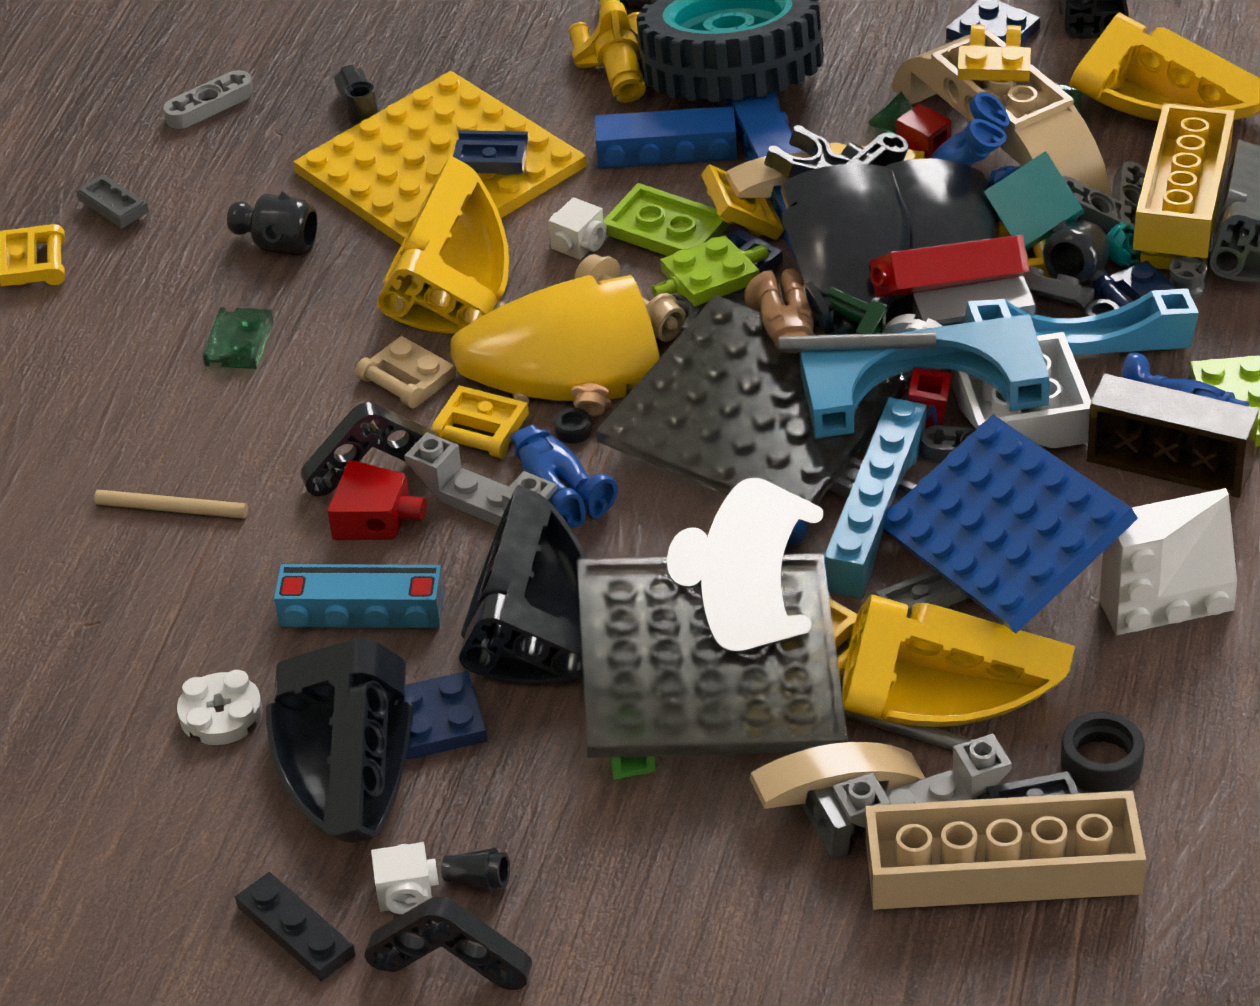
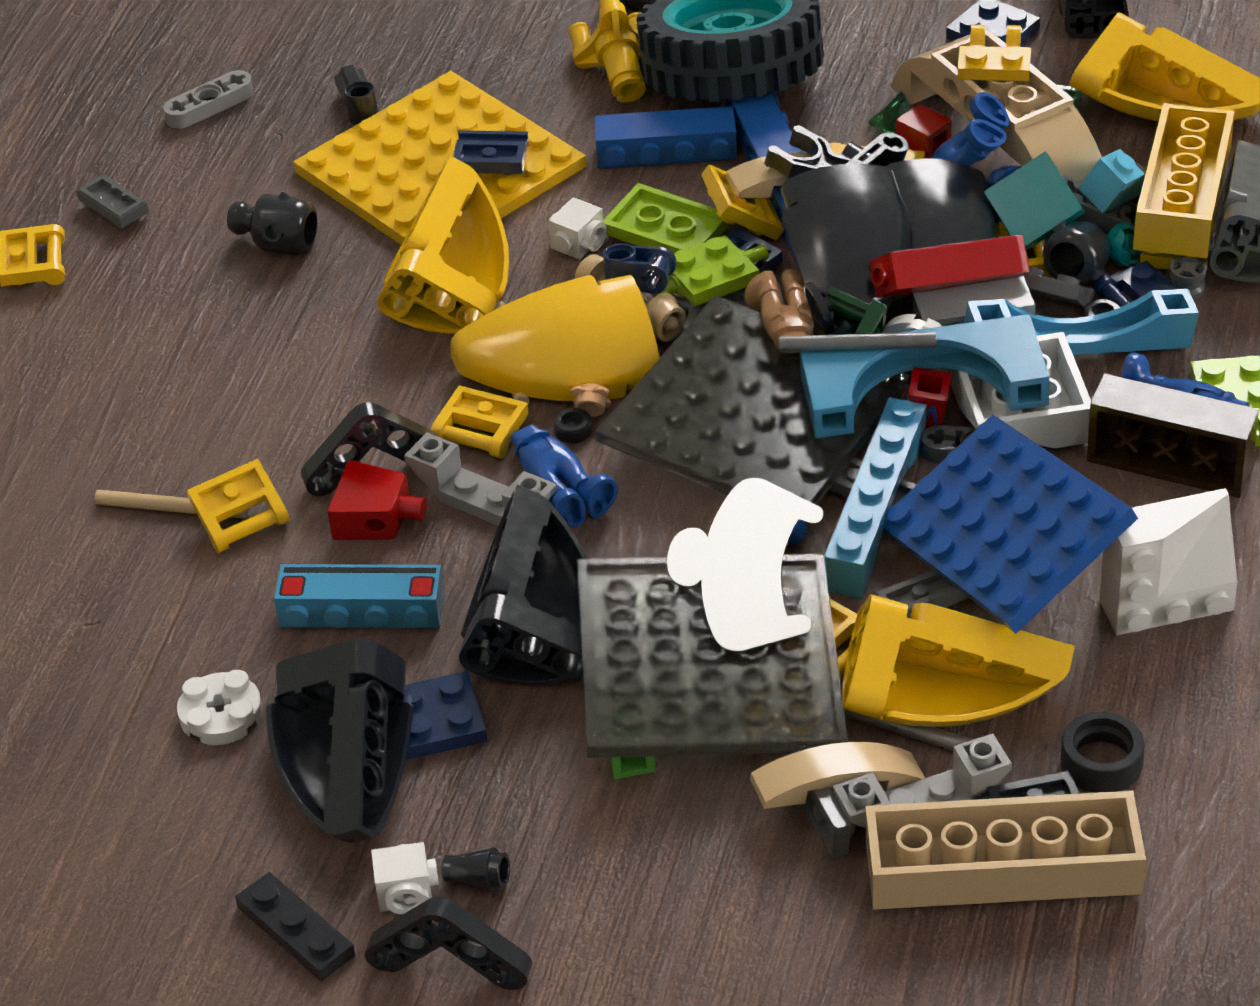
(233, 494): none -> yellow plate
(238, 338): clear green plate -> none
(410, 363): tan plate -> none
(638, 261): none -> dark blue piece
(1113, 181): none -> medium azure slope

